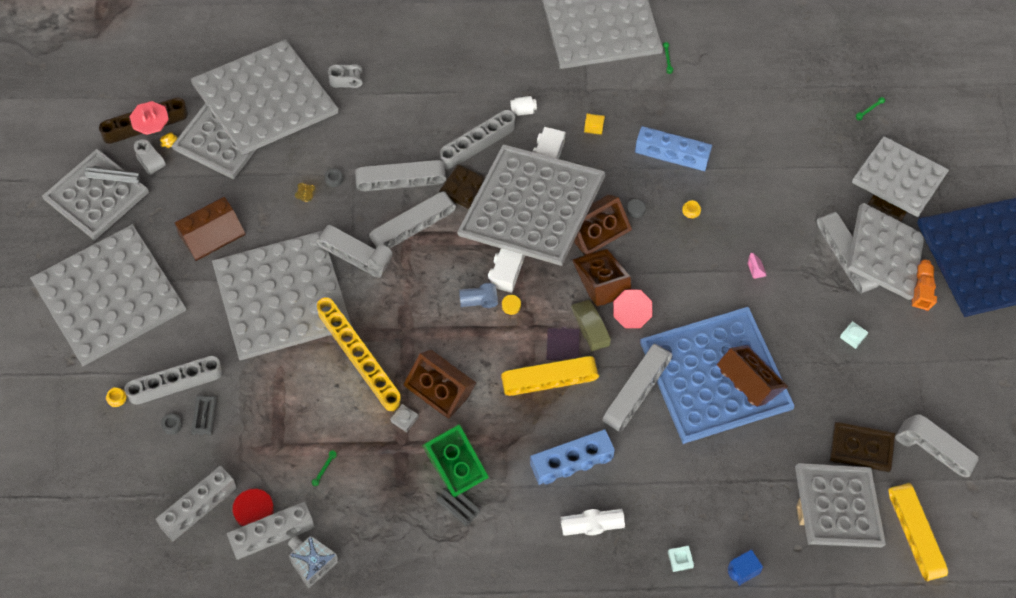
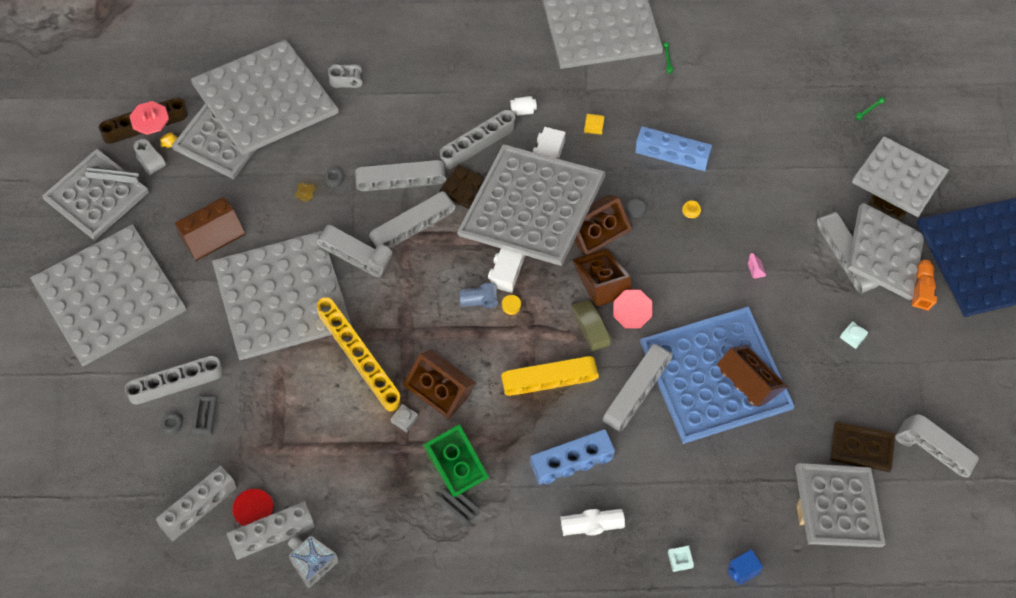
(116, 397): yellow plate -> none
(332, 455): green hinge -> none
(562, 344): clear purple piece -> none
(918, 532): yellow beam -> none

